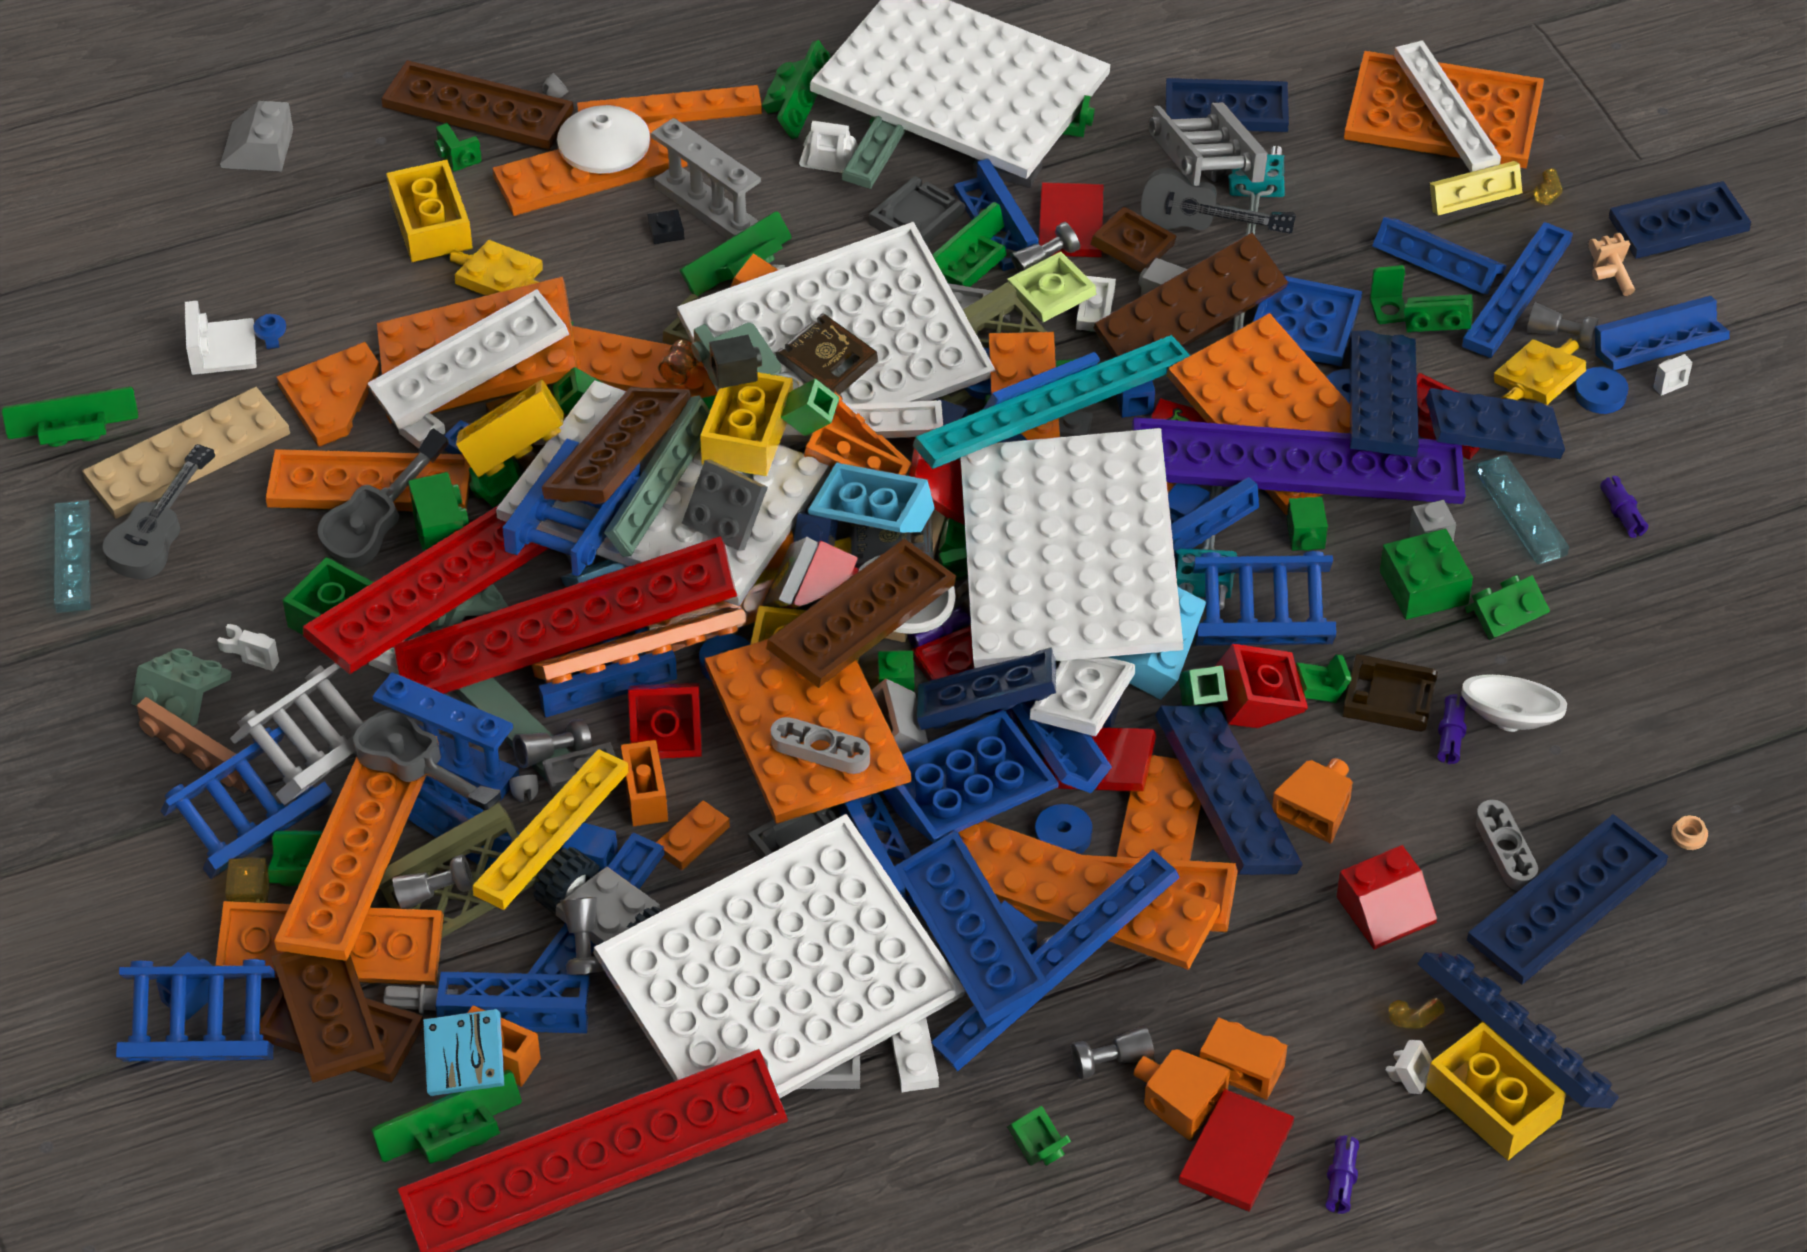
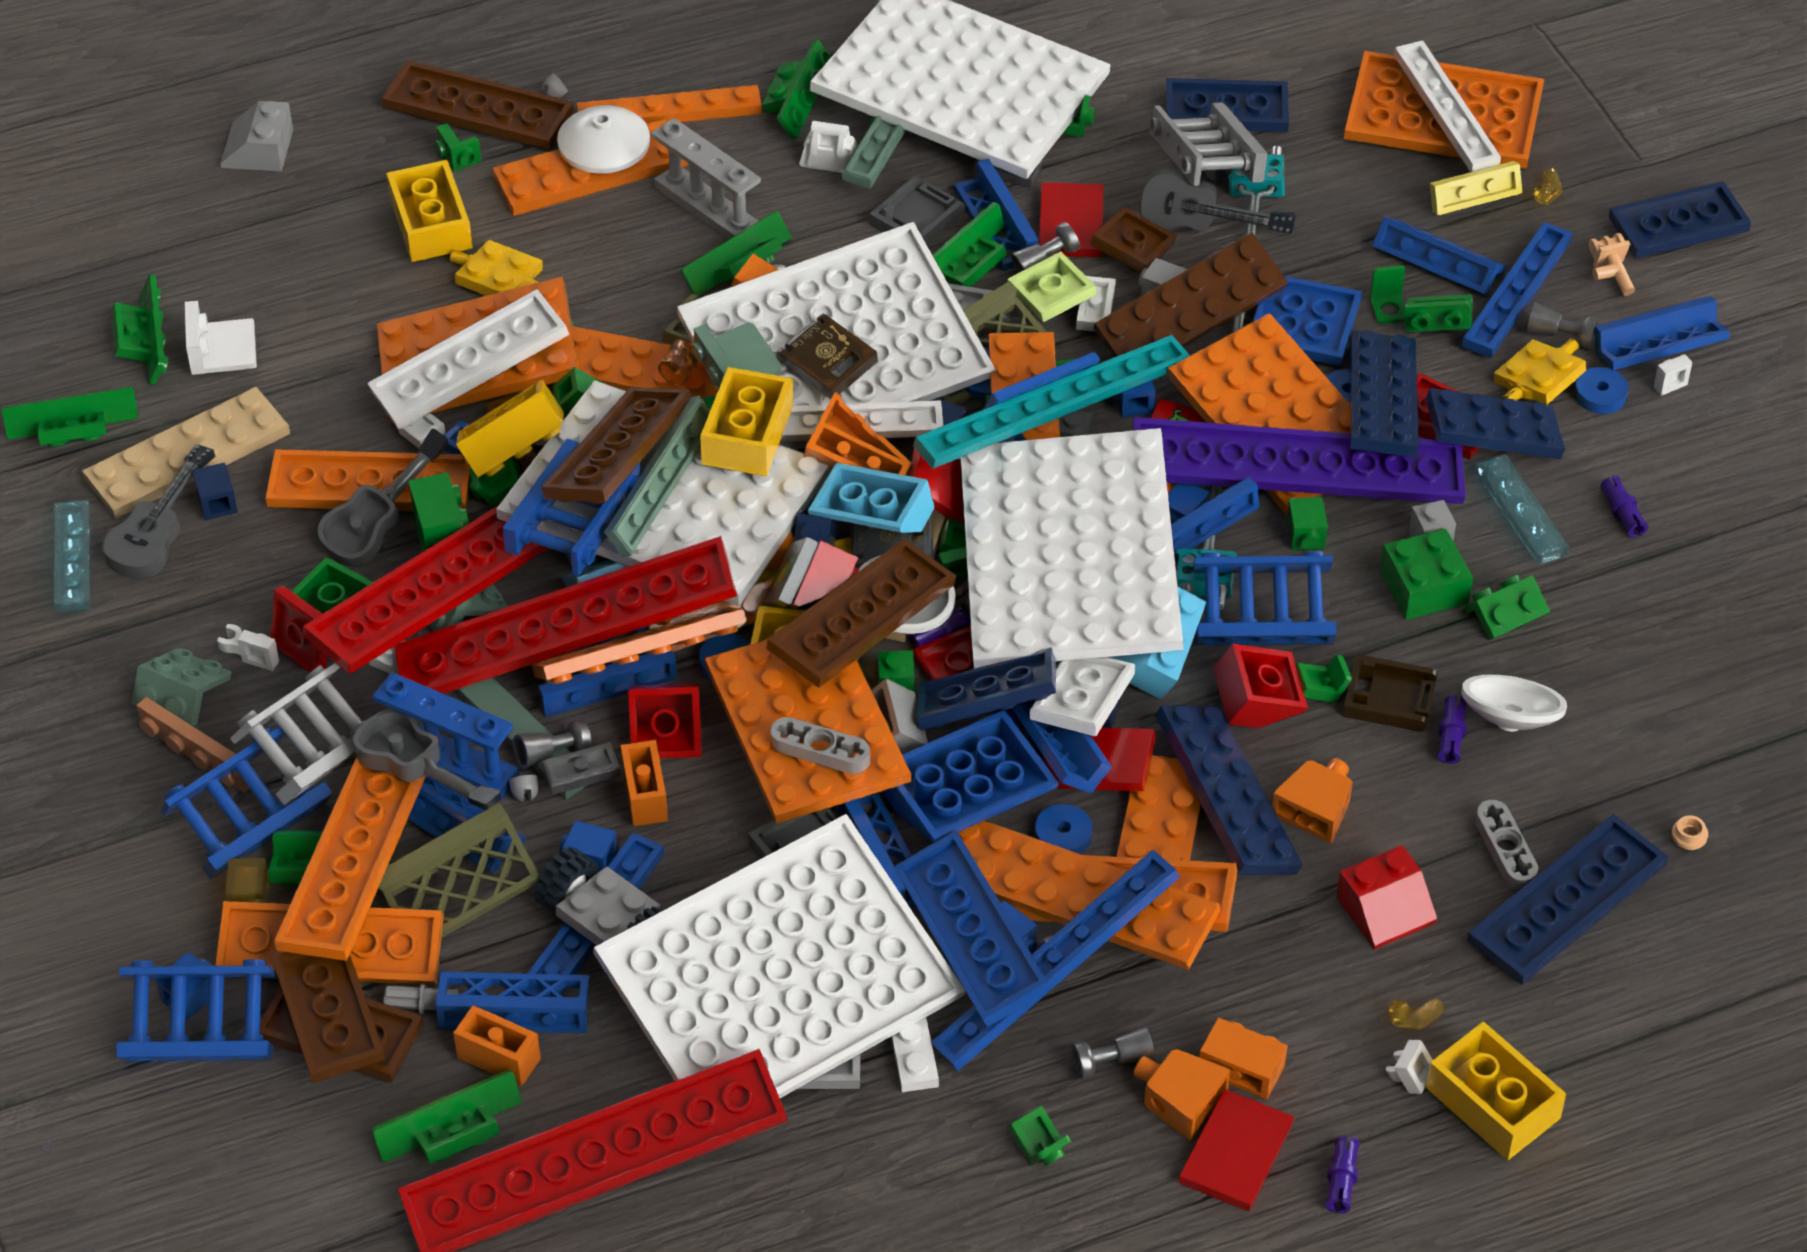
(138, 331): none -> green bracket
(215, 491): none -> dark blue brick
(270, 328): blue plate -> none
(287, 624): none -> red tile
(330, 391): orange plate -> none
(418, 887): flat silver piece -> none
(463, 1052): medium azure tile -> none
(550, 829): yellow plate -> none
(580, 919): flat silver piece -> none
(666, 226): black plate -> none
(693, 834): orange plate -> none
(724, 504): dark grey plate -> none
(734, 361): pearl dark grey brick -> none
(810, 407): green brick -> none
(1202, 686): green brick -> none
(1511, 1023): dark blue plate -> none

